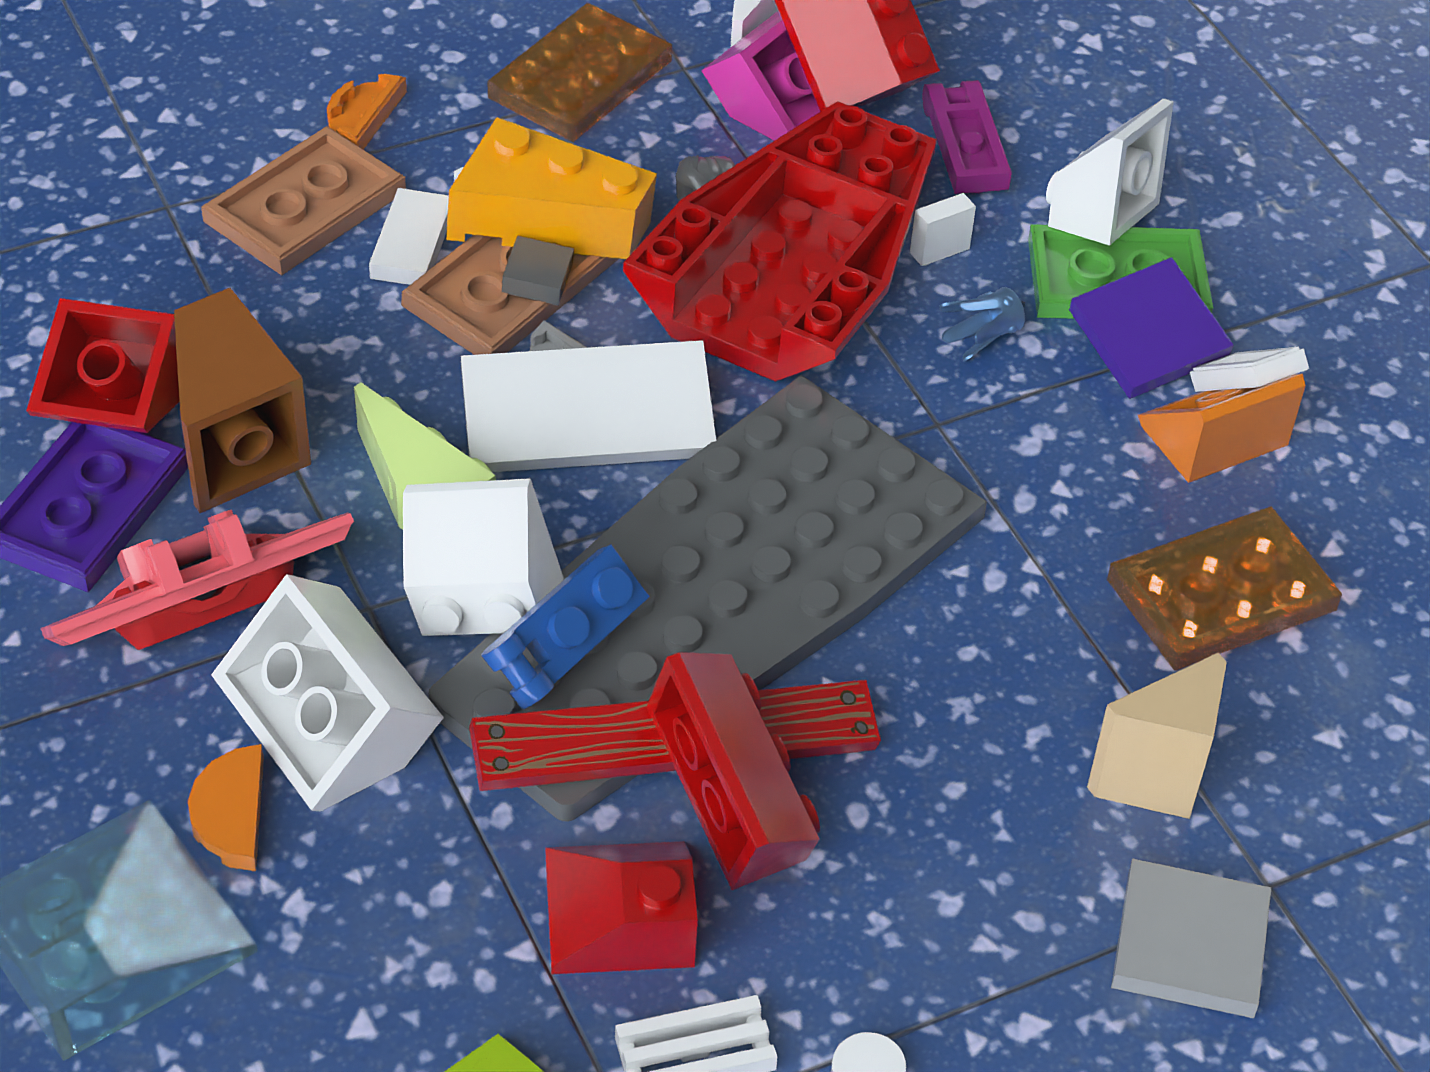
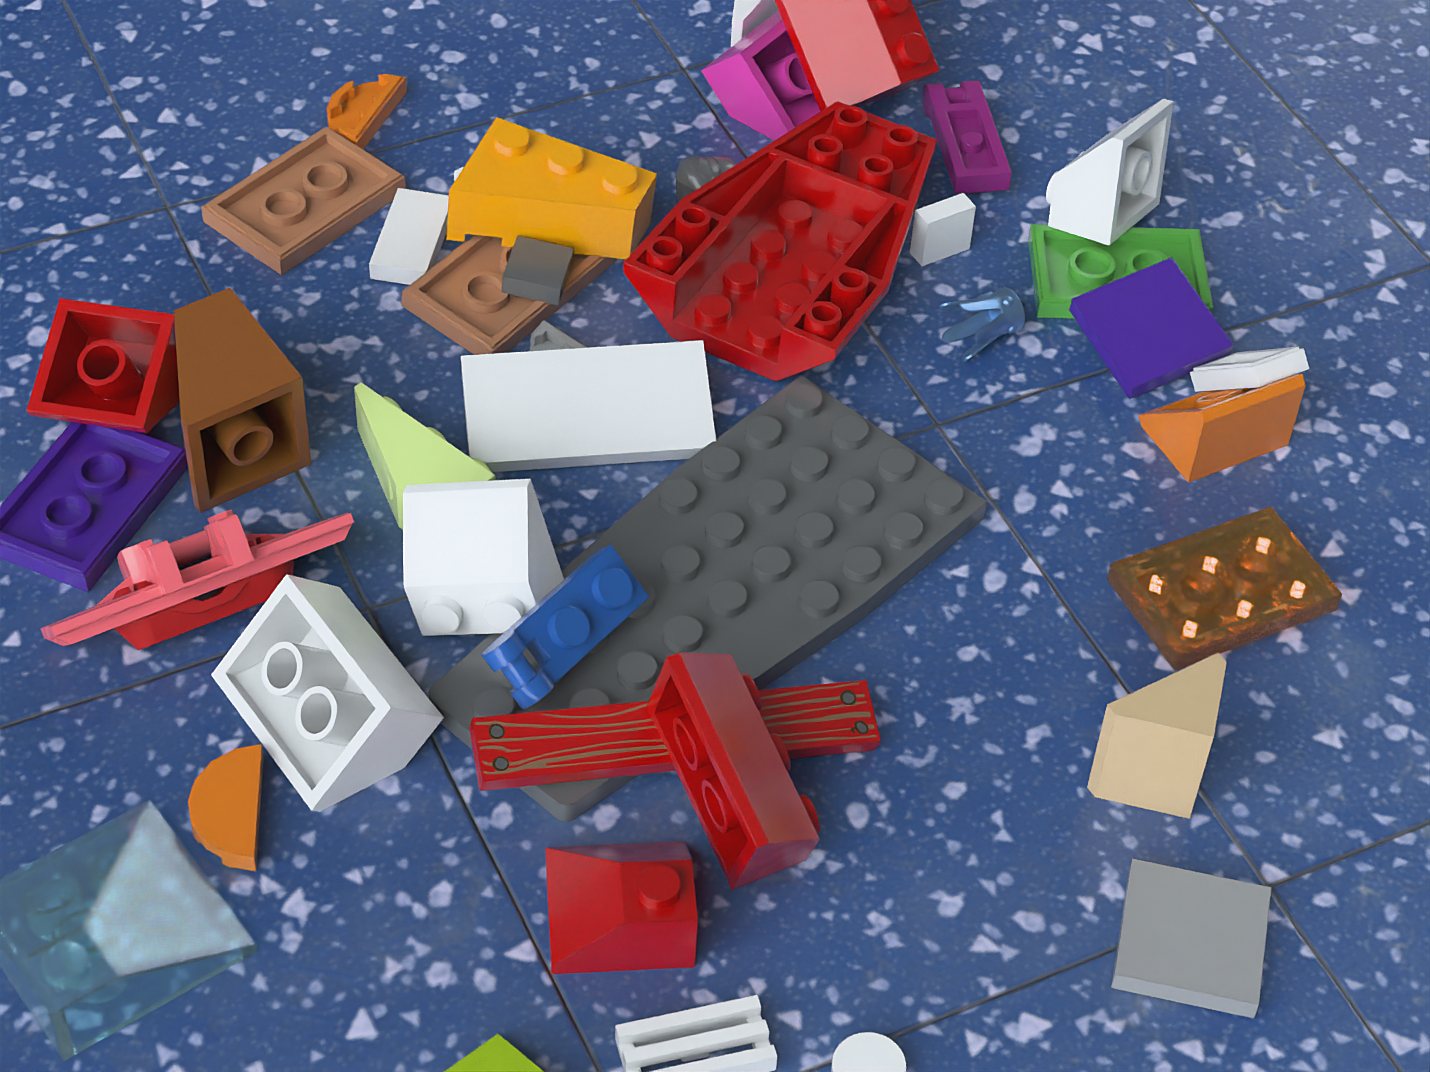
(579, 71): clear orange plate -> none

